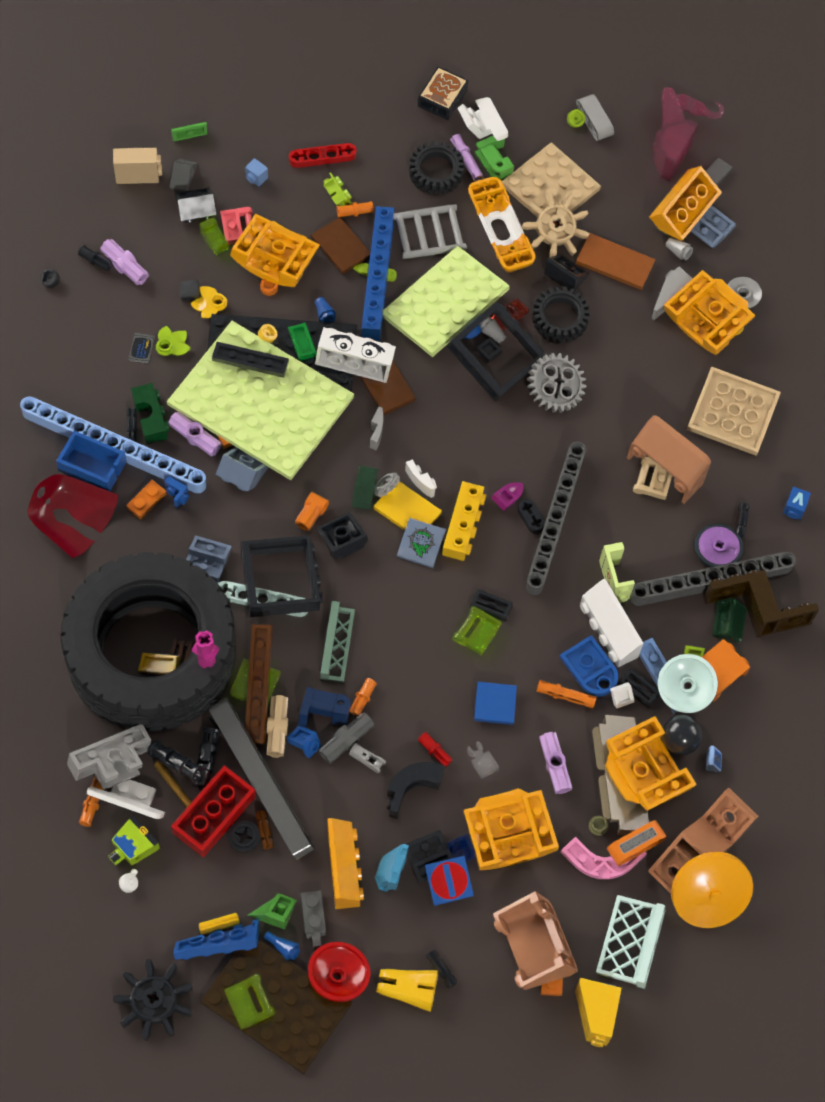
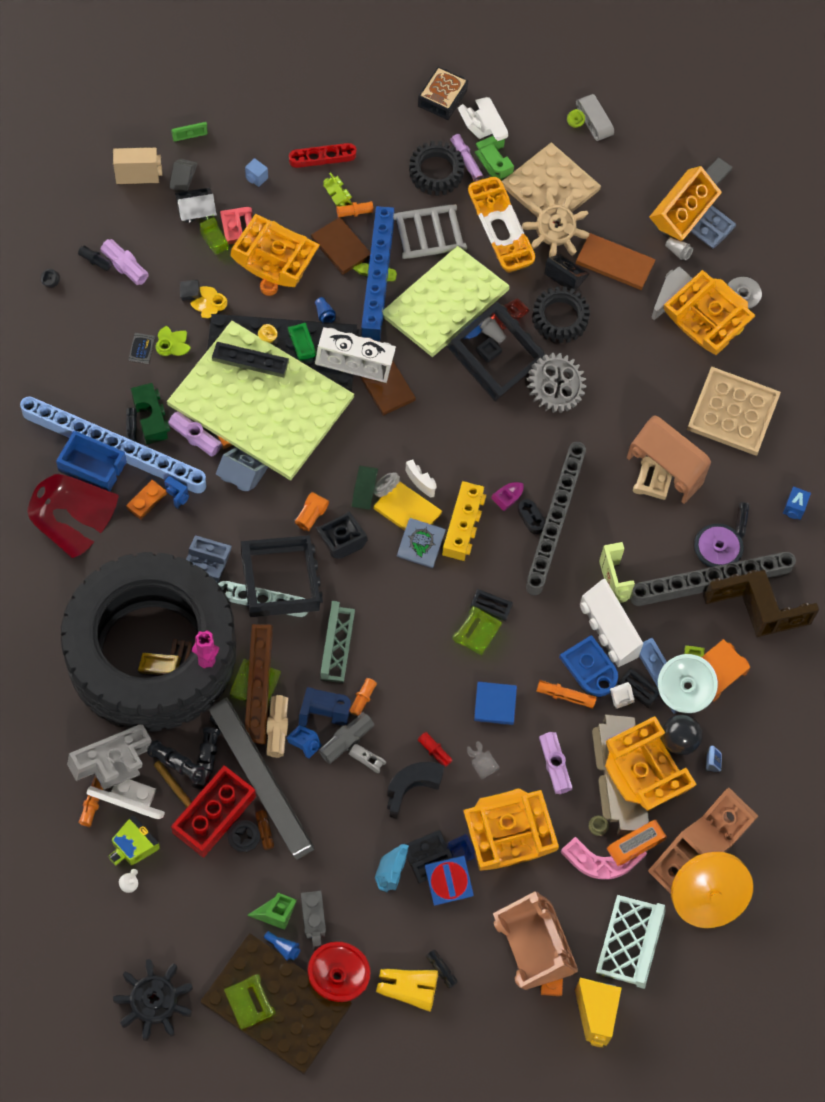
(218, 923): yellow axle -> none
(219, 942): blue wing -> none
(343, 864): light orange slope -> none
(377, 427): light grey slope -> none
(677, 133): clear pink slope -> none
(729, 619): clear green panel -> none

